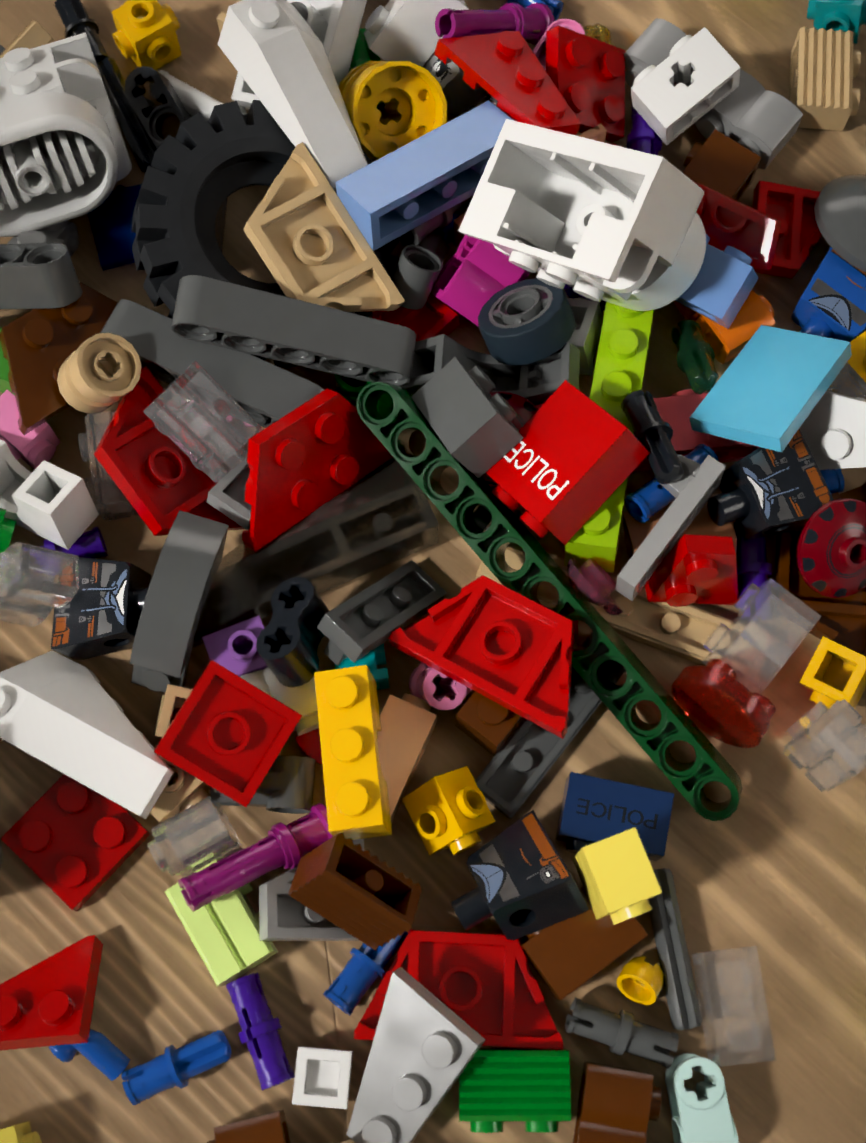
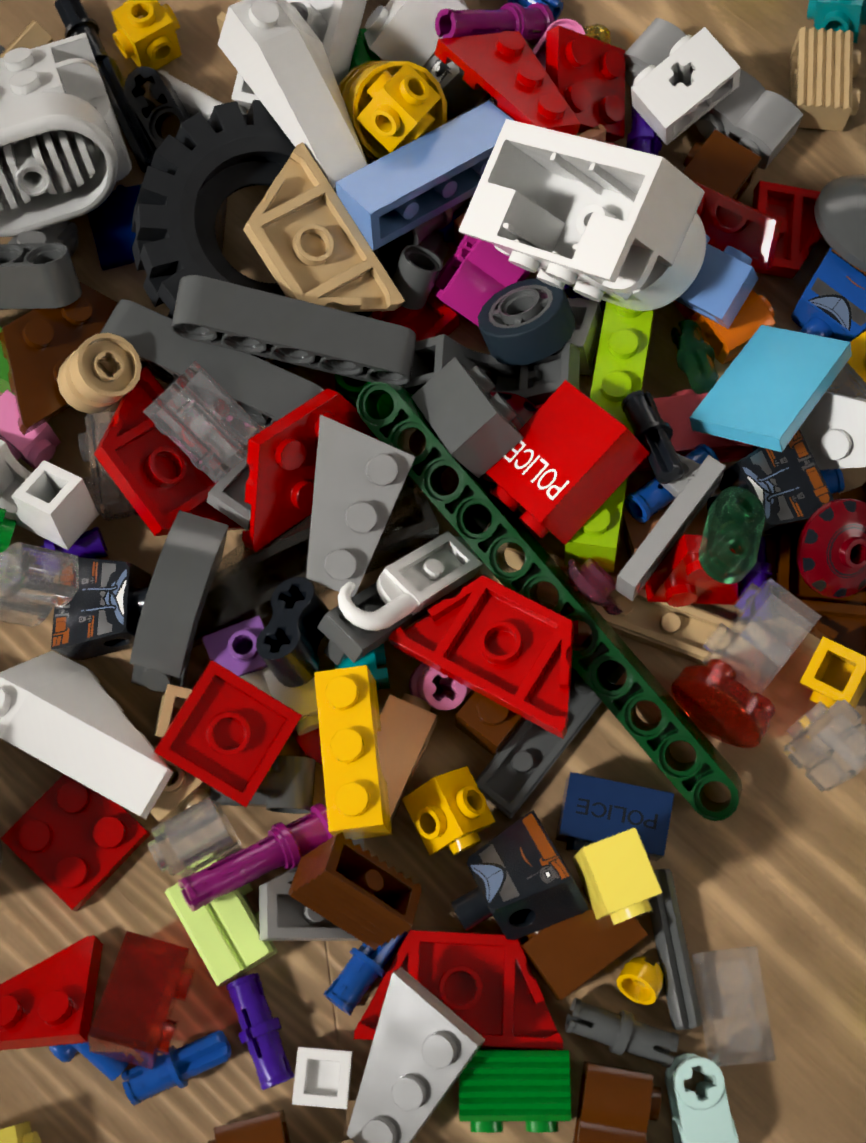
(139, 1001): none -> clear red brick
(352, 502): none -> light grey wing
(398, 107): none -> yellow brick
(414, 582): none -> white plate
(733, 523): none -> clear green plate

